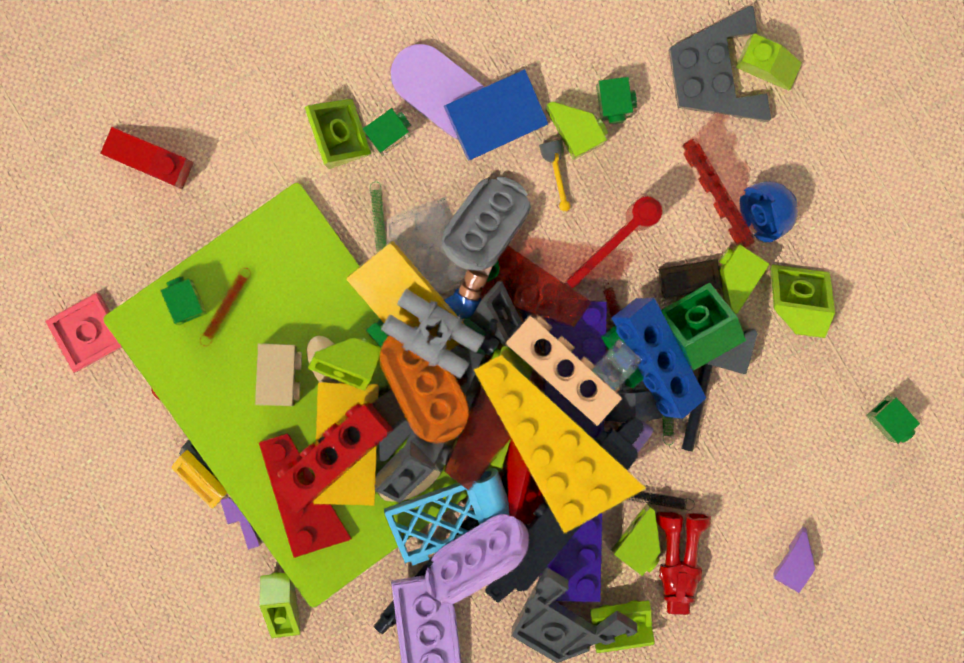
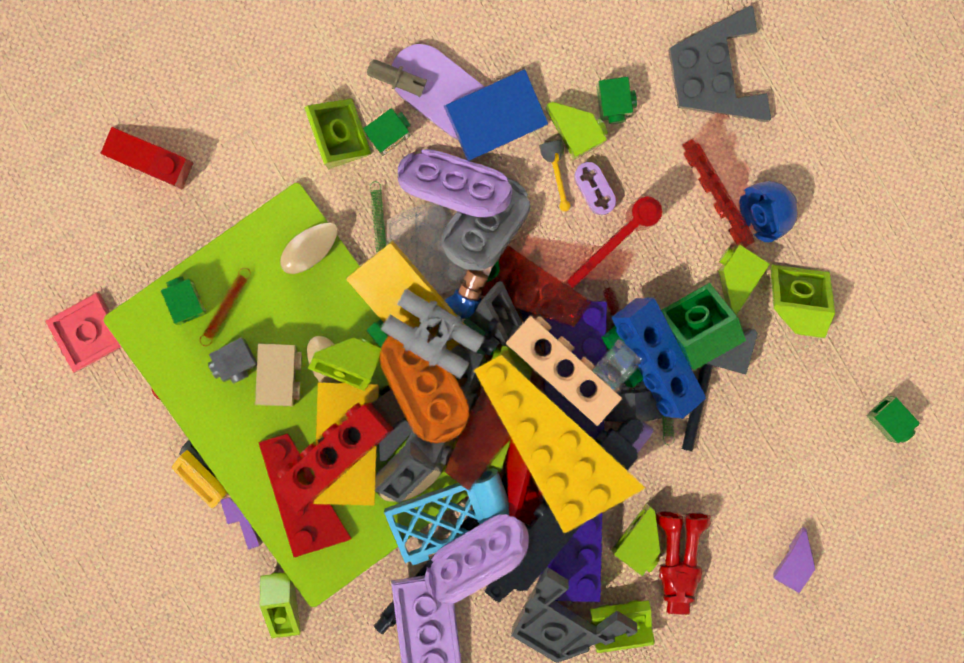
(232, 361): none -> flat silver brick
(308, 248): none -> tan arm
(396, 77): none -> dark tan axle
(455, 183): none -> lavender tile
(600, 184): none -> lavender beam
(658, 500): black piece -> none
(689, 277): dark brown tile -> none
(769, 62): lime slope -> none

